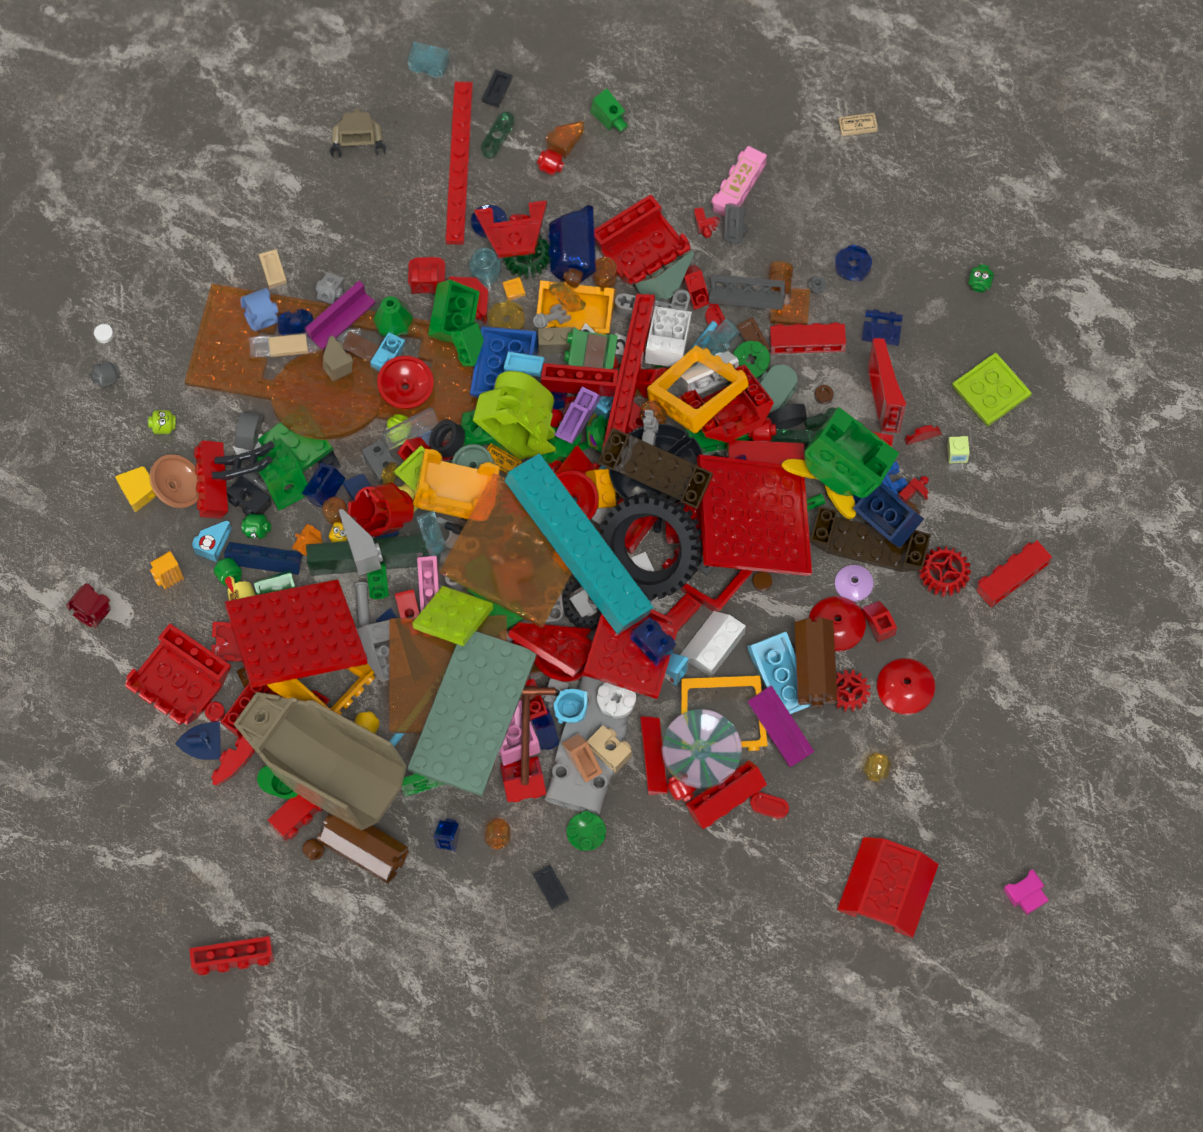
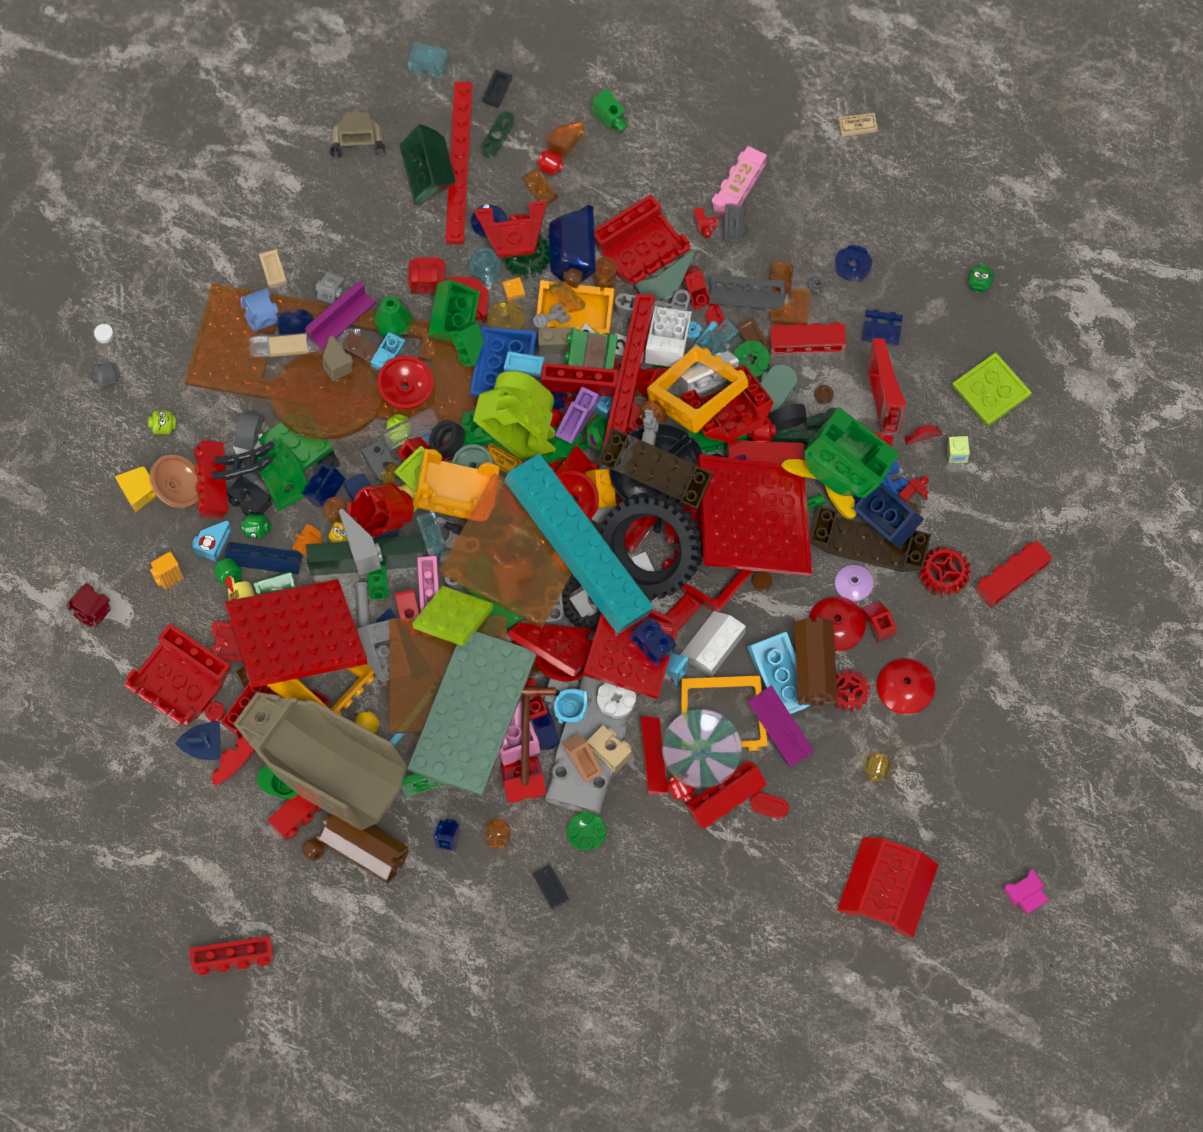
(426, 163): none -> clear green windscreen
(539, 187): none -> clear orange slope
(697, 329): none -> medium azure plate

